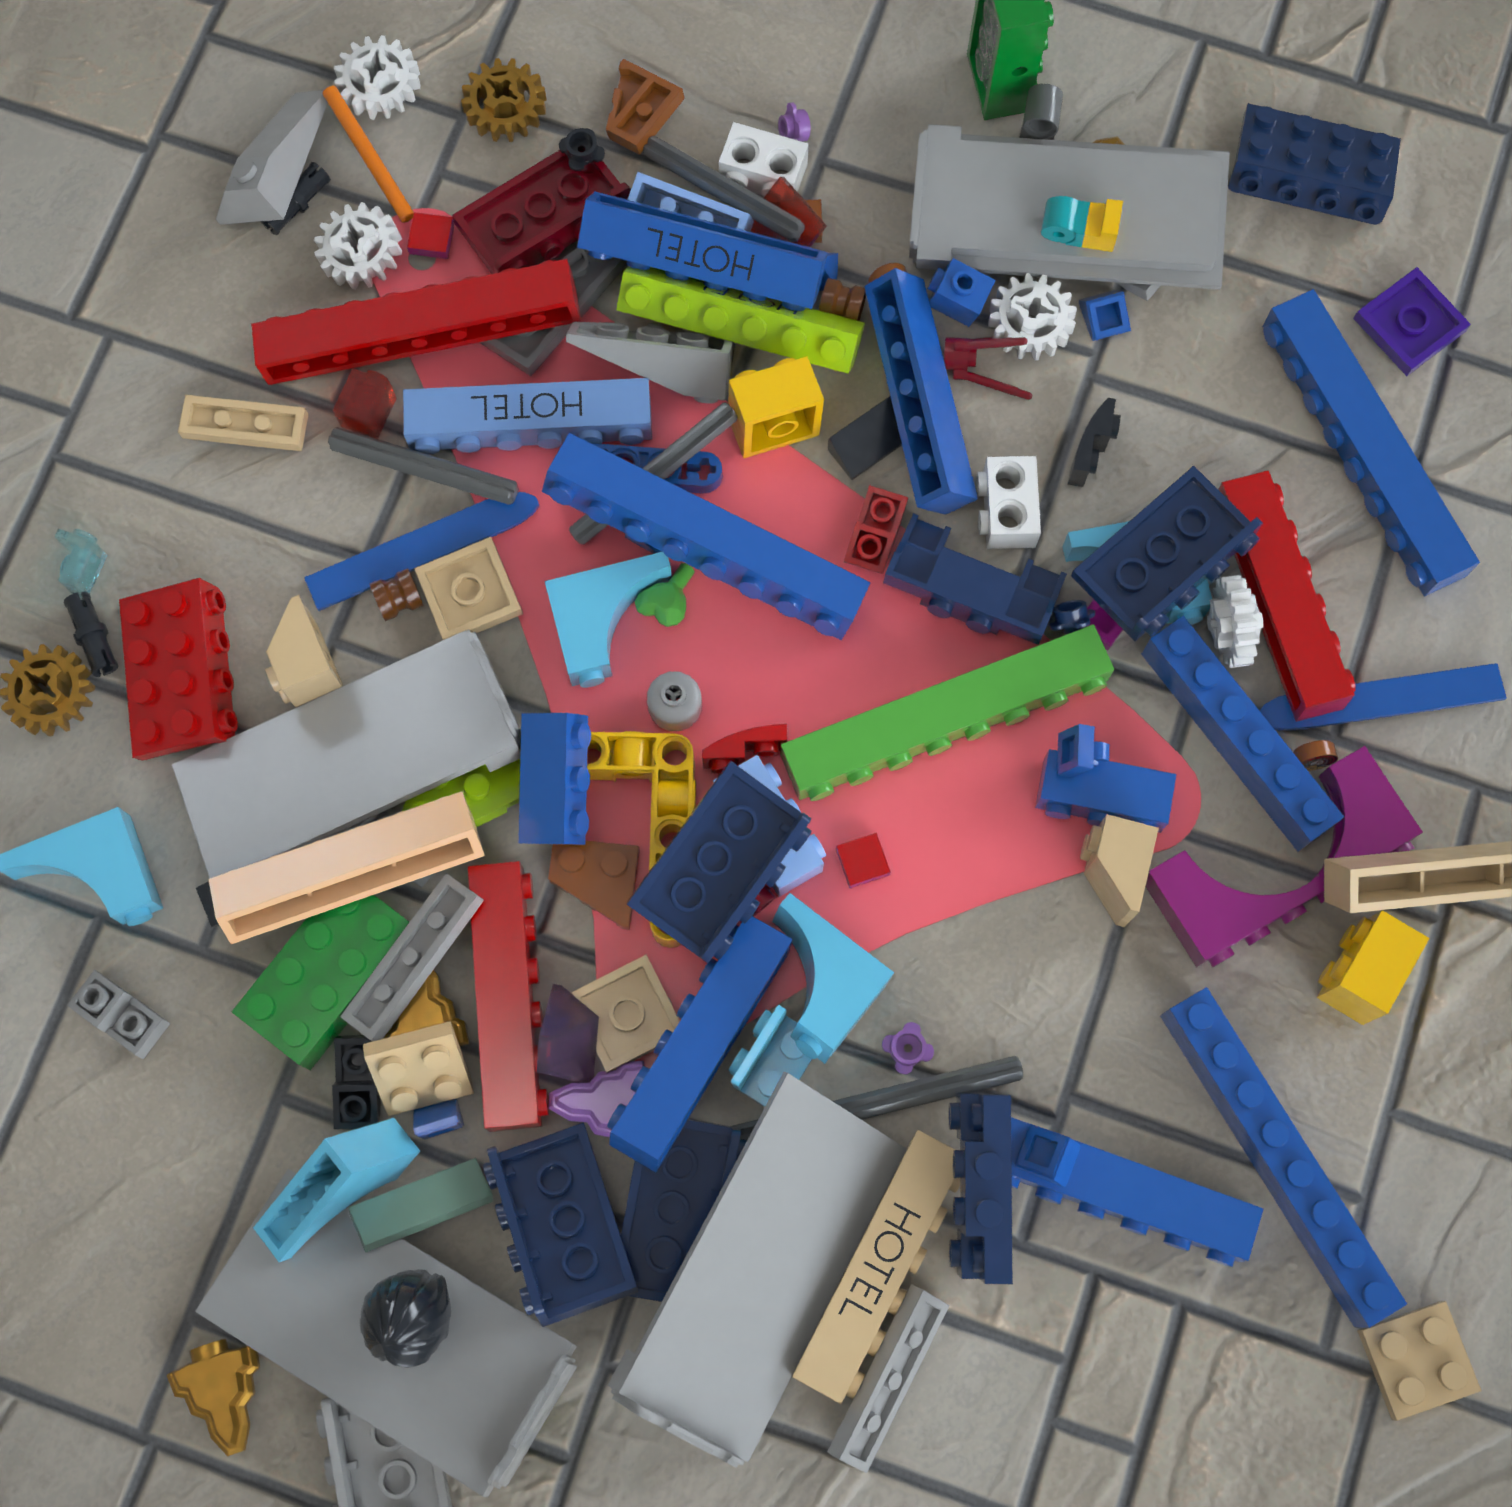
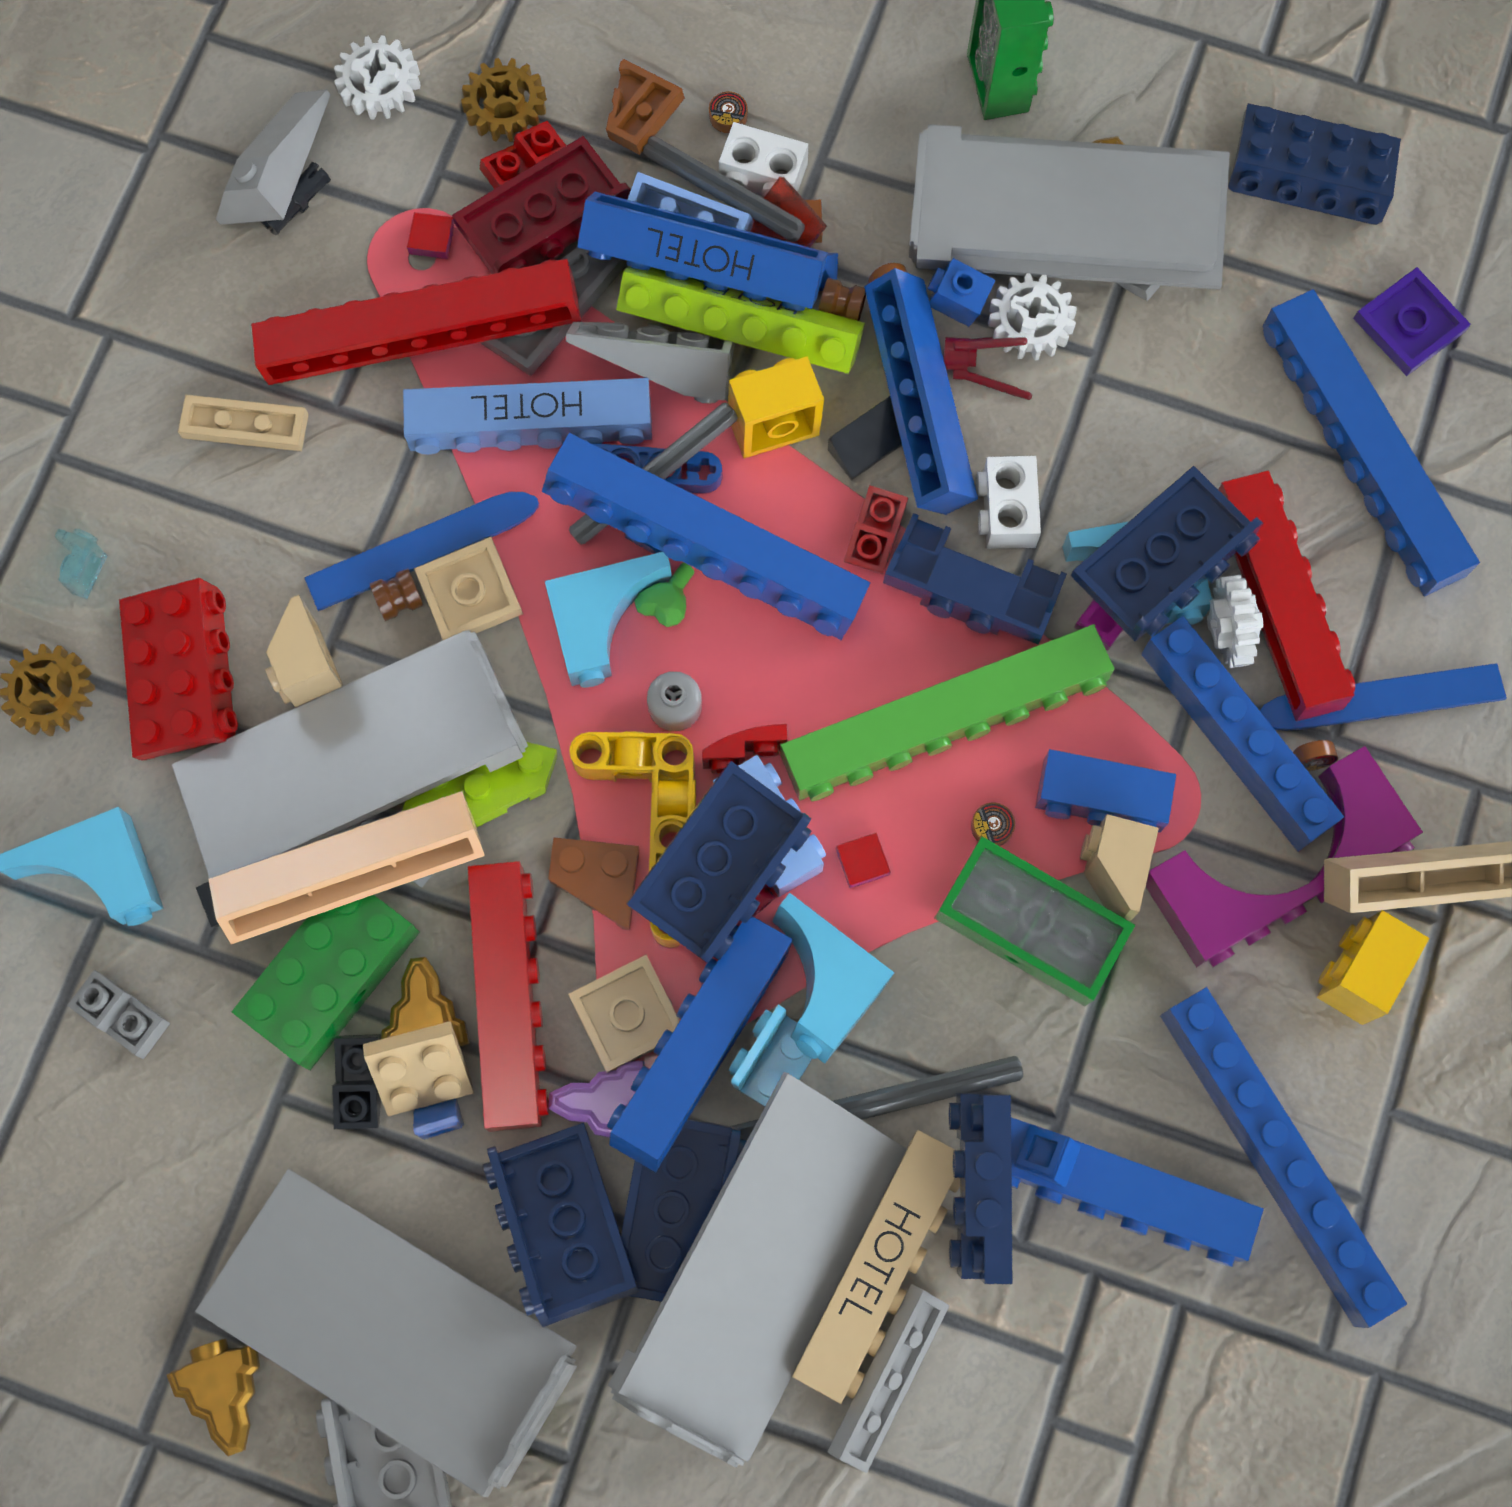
(90, 634): black pin -> none
(333, 1179): medium azure arch -> none
(360, 242): white gear -> none
(365, 402): clear red brick -> none
(368, 154): orange piece -> none
(406, 1317): black hair -> none
(412, 958): light grey plate -> none
(420, 1204): sand green tile -> none
(423, 465): dark grey axle -> none
(528, 149): none -> red slope
(553, 778): blue brick -> none
(567, 1038): clear purple slope -> none
(579, 139): black plate -> none
(726, 109): none -> tile
(794, 123): medium lavender plate -> none
(906, 1060): medium lavender plate -> none
(993, 823): none -> tile
(1035, 922): none -> clear brick
(1042, 112): dark grey piece -> none
(1071, 616): dark blue plate -> none
(1079, 751): blue tile -> none
(1082, 222): leg -> none
(1095, 439): black slope -> none
(1105, 314): blue slope -> none
(1419, 1360): tan plate -> none

